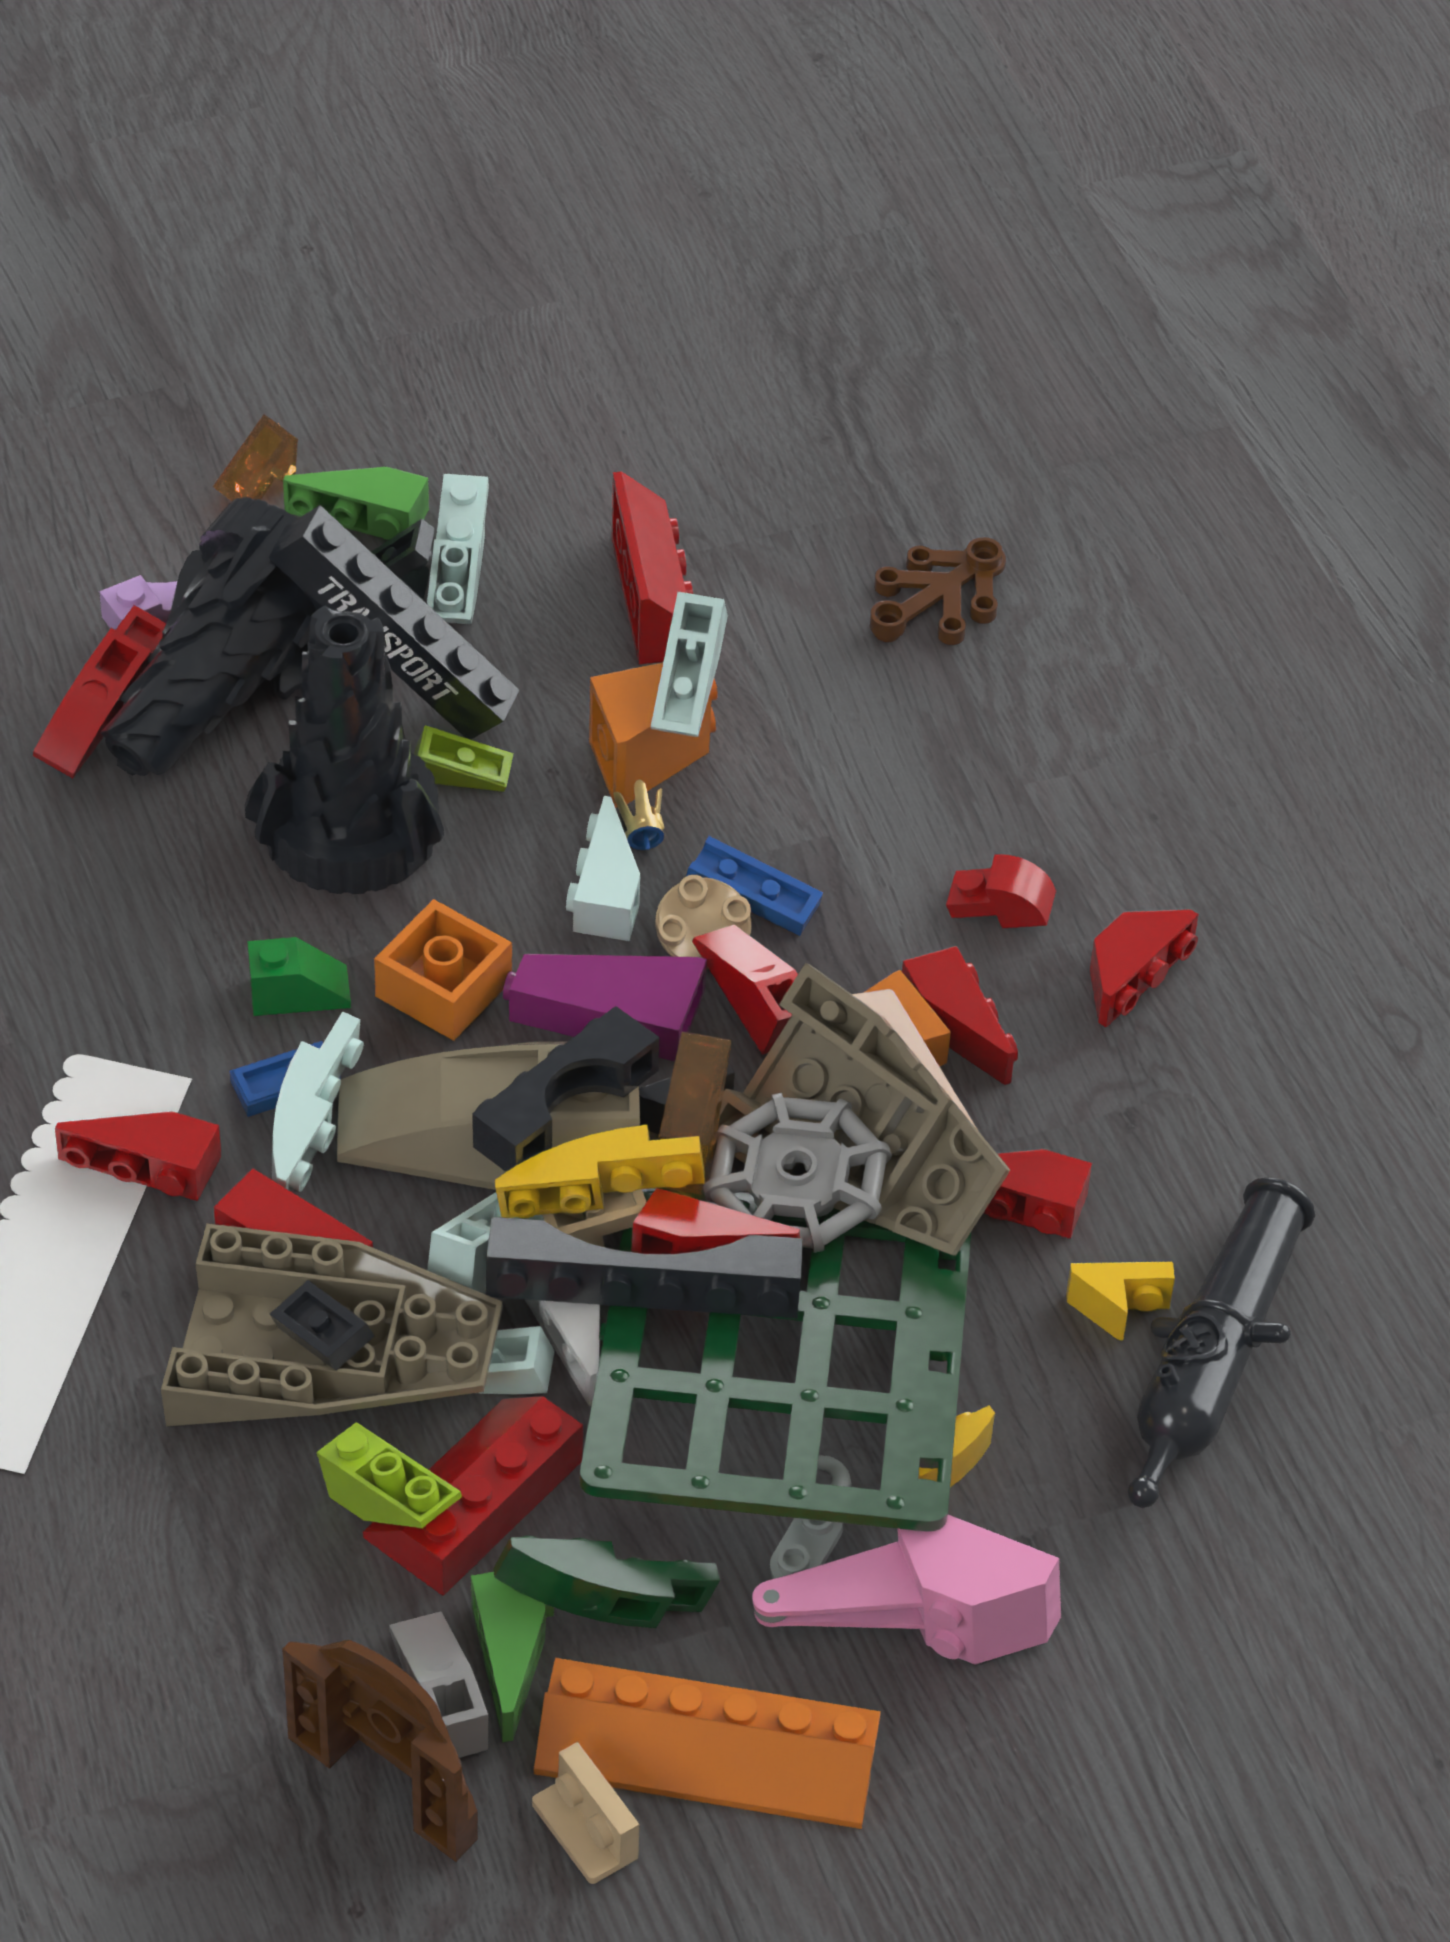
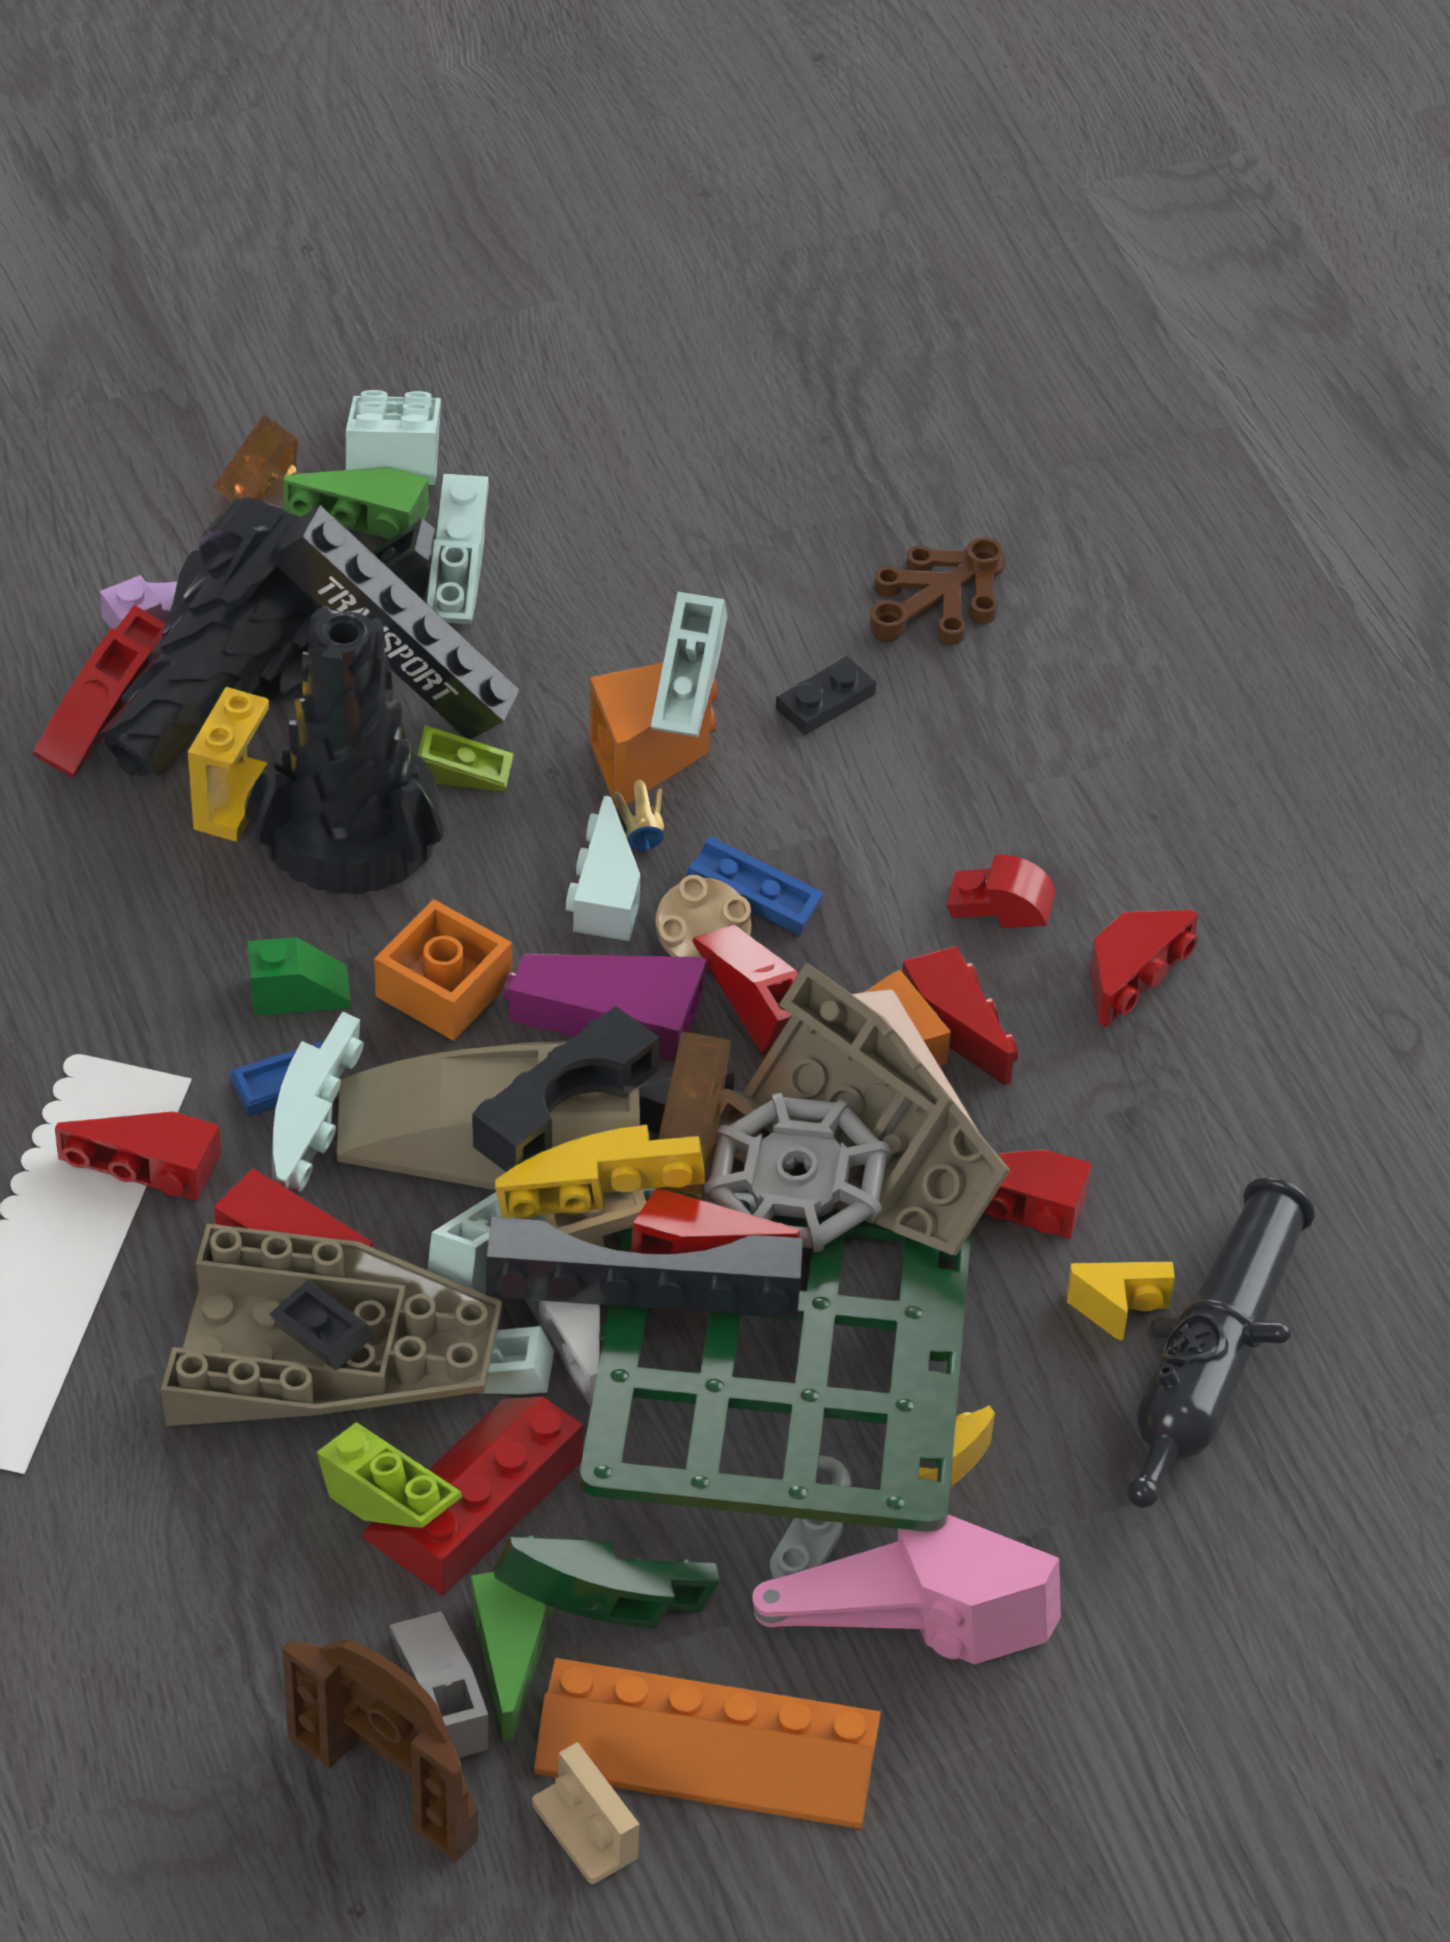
(220, 765): none -> yellow panel
(394, 432): none -> light aqua slope
(647, 564): red slope -> none
(825, 695): none -> black plate

